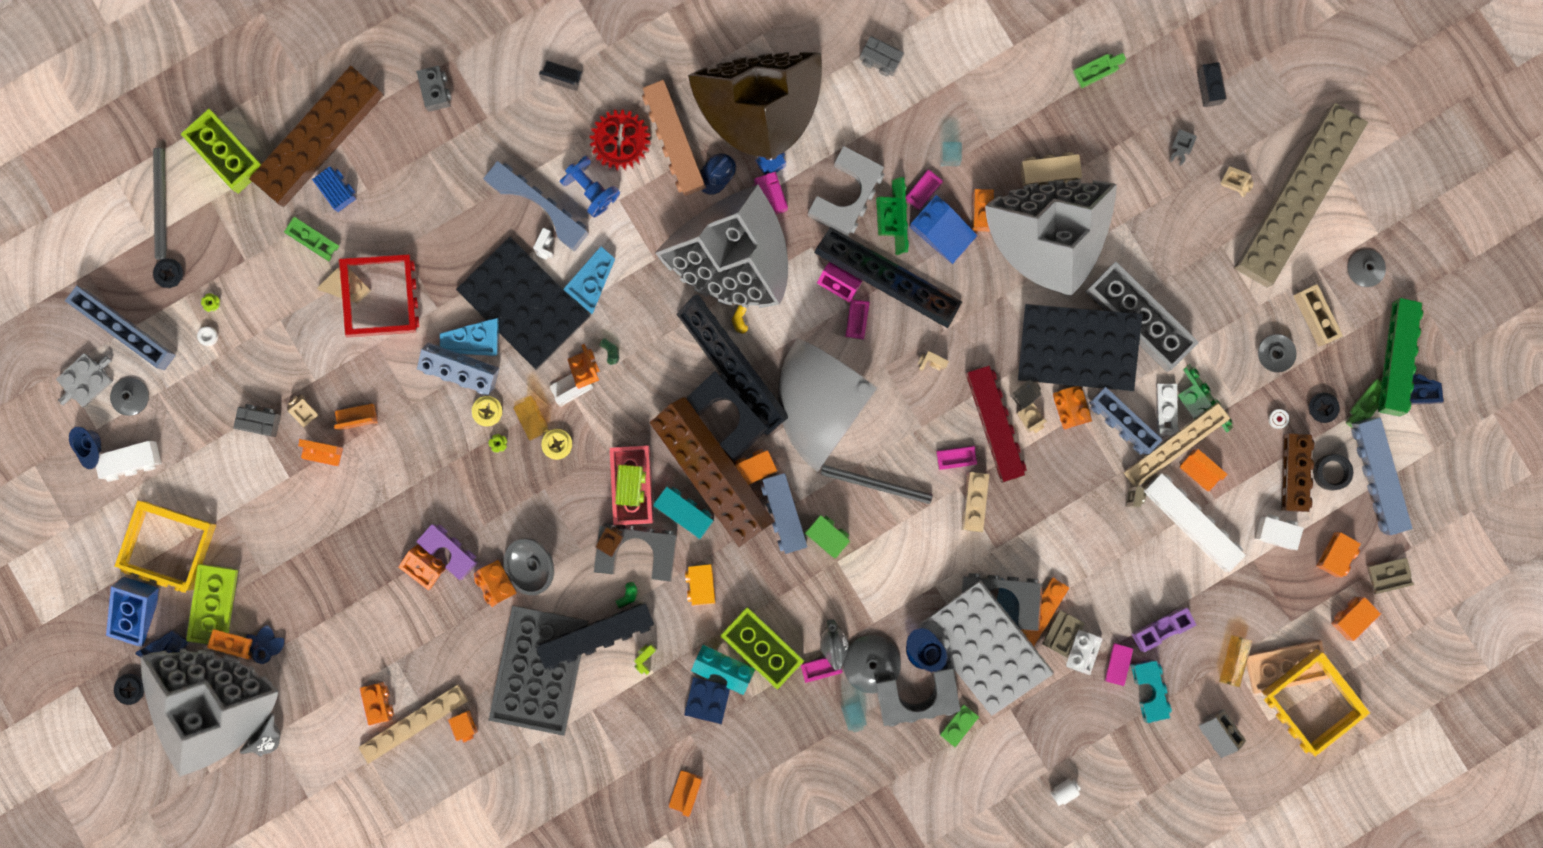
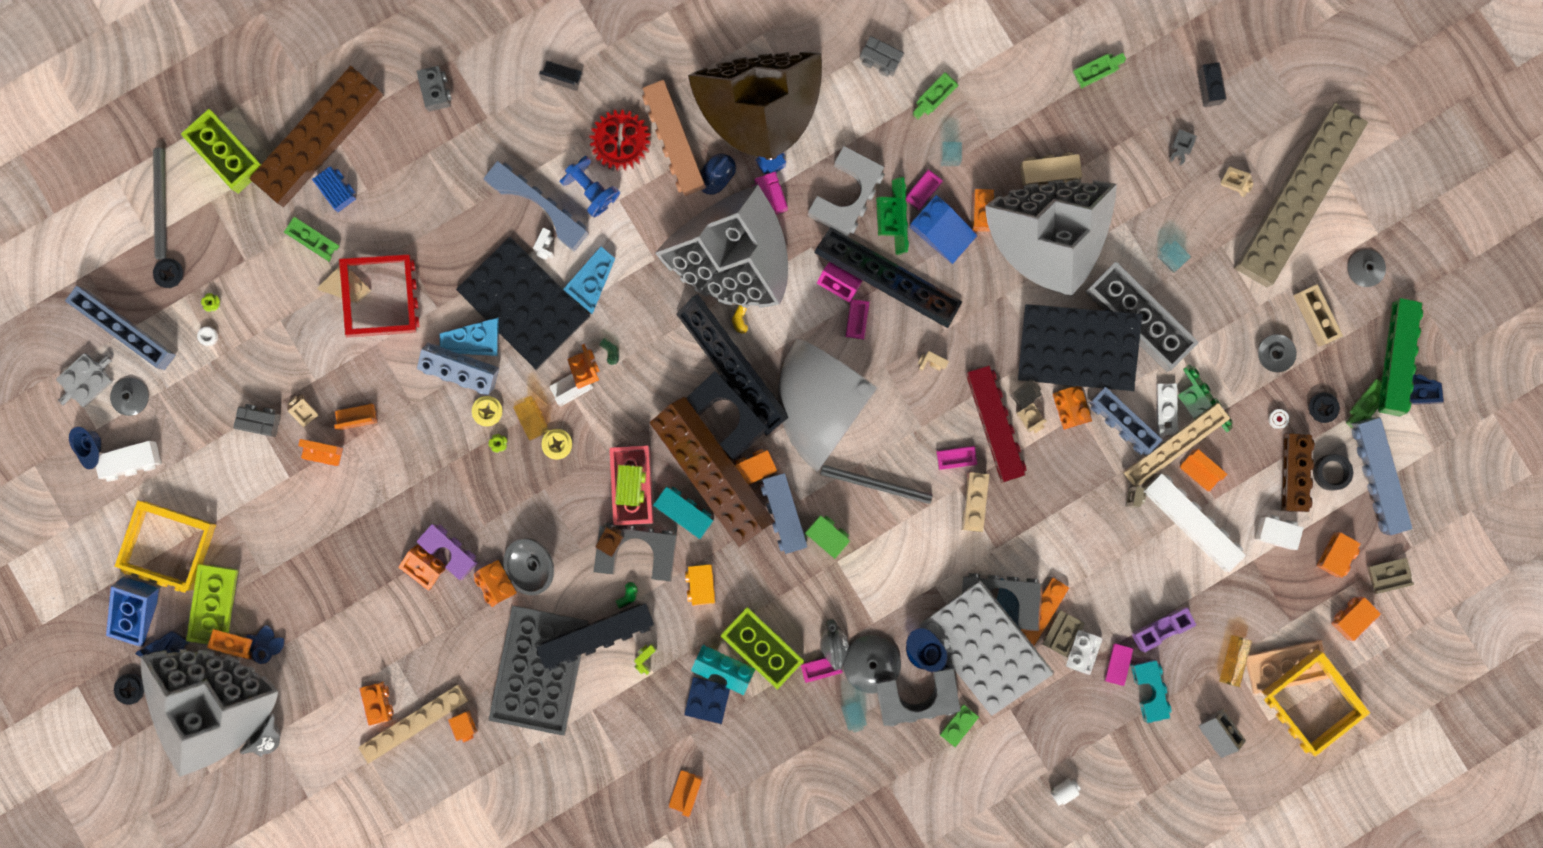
(935, 95): none -> bright green hinge
(1173, 256): none -> clear light blue brick

